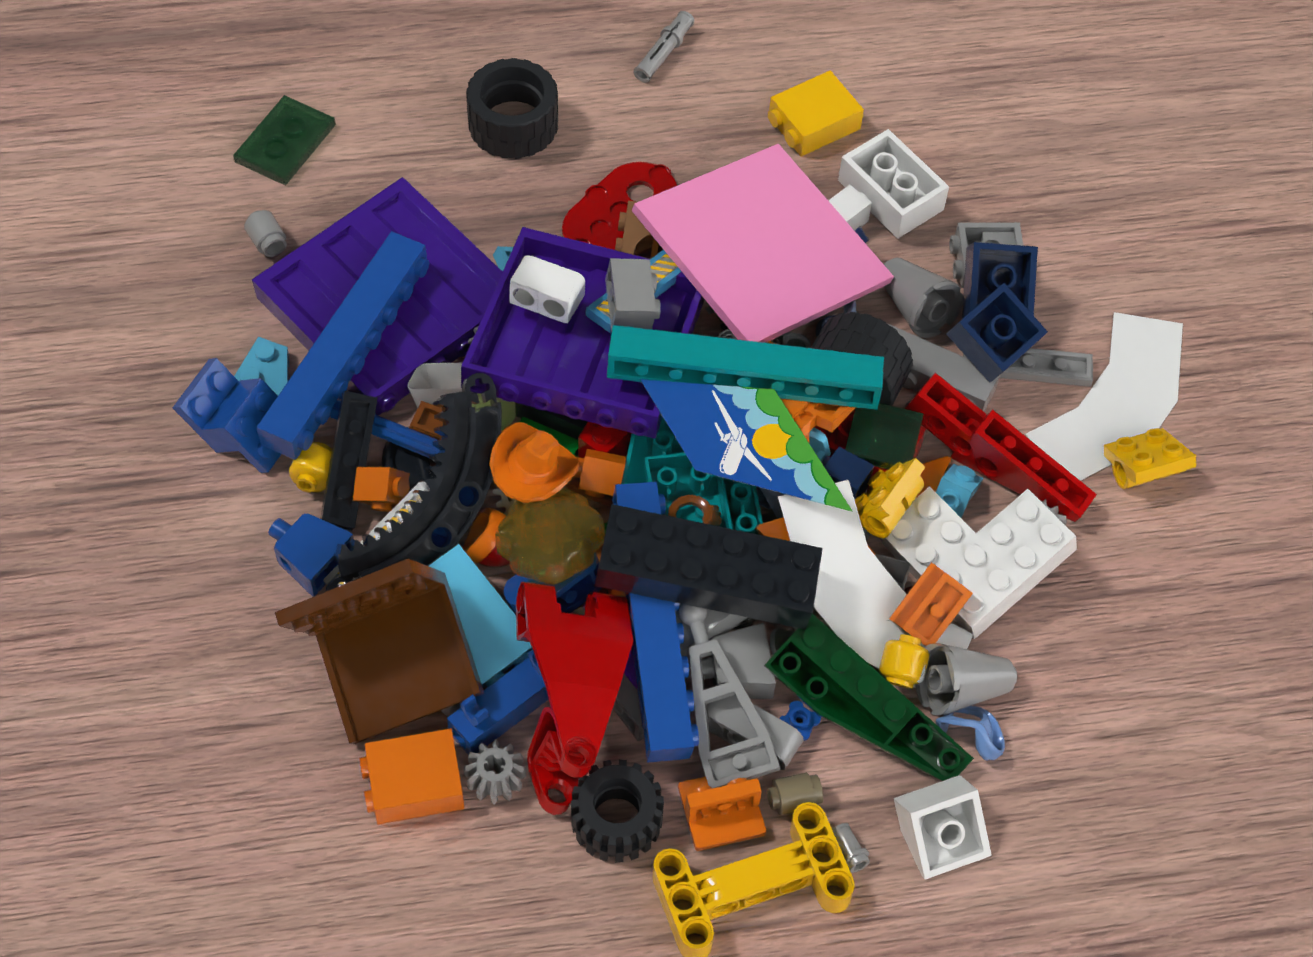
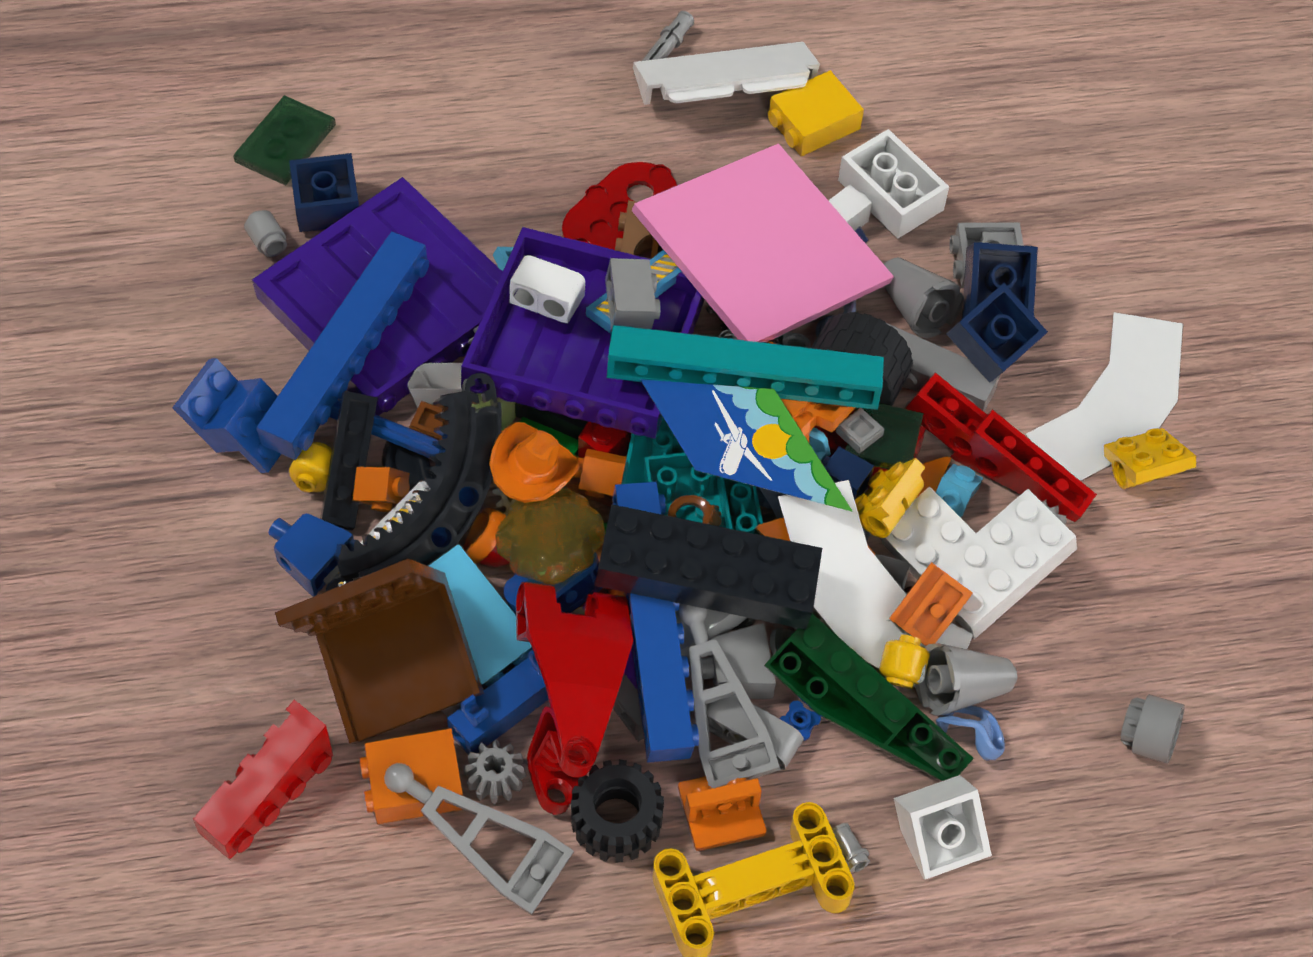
(266, 361): medium azure wing -> none
(266, 782): none -> red wedge
(323, 190): none -> dark blue brick
(512, 82): black tyre -> none
(536, 870): none -> light grey plate
(723, 72): none -> white slope
(794, 790): dark tan brick -> none
(860, 430): none -> light grey tile
(1052, 367): light grey tile -> none
(1152, 727): none -> light grey piece

